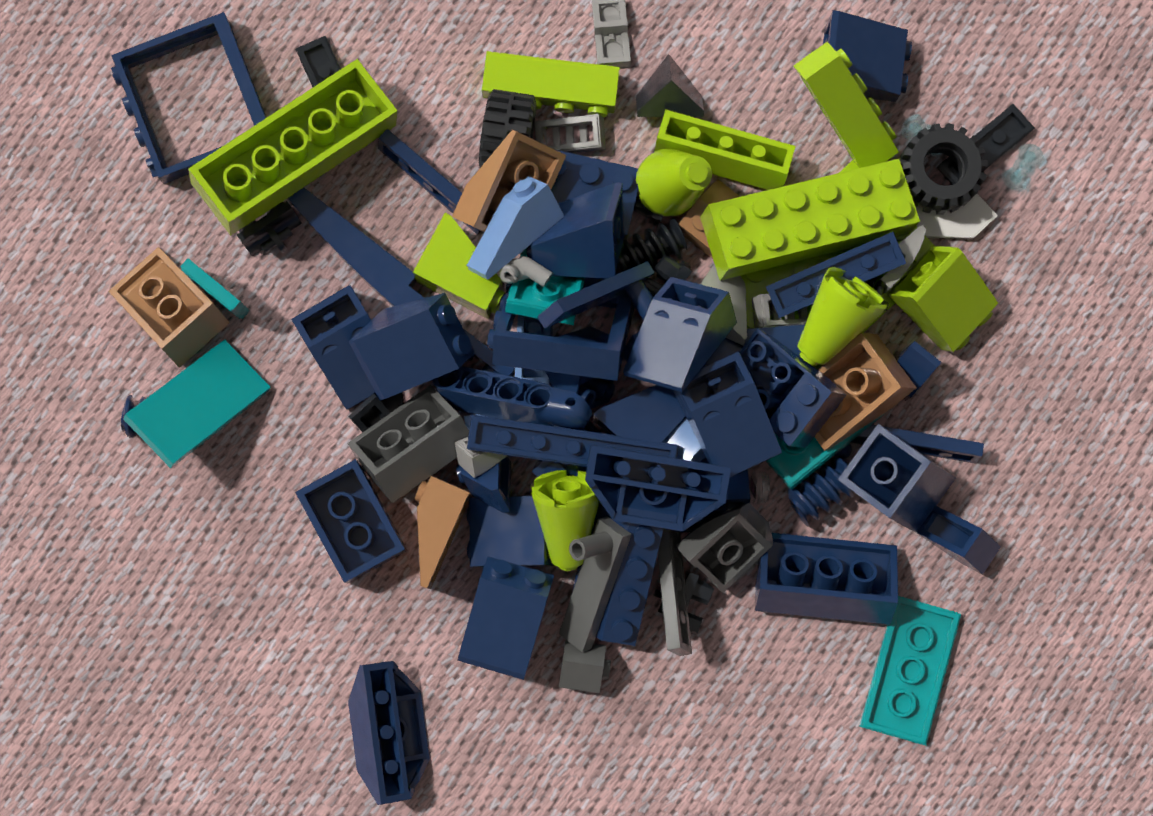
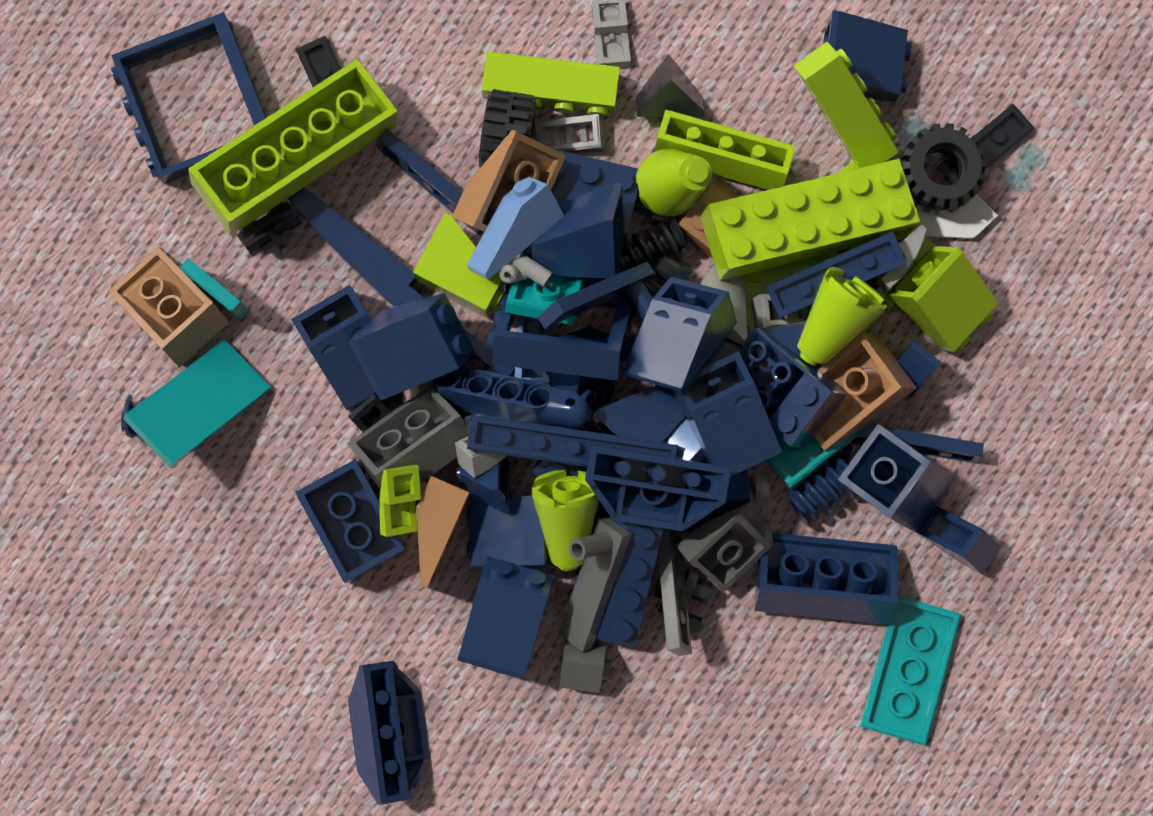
(398, 500): none -> lime slope

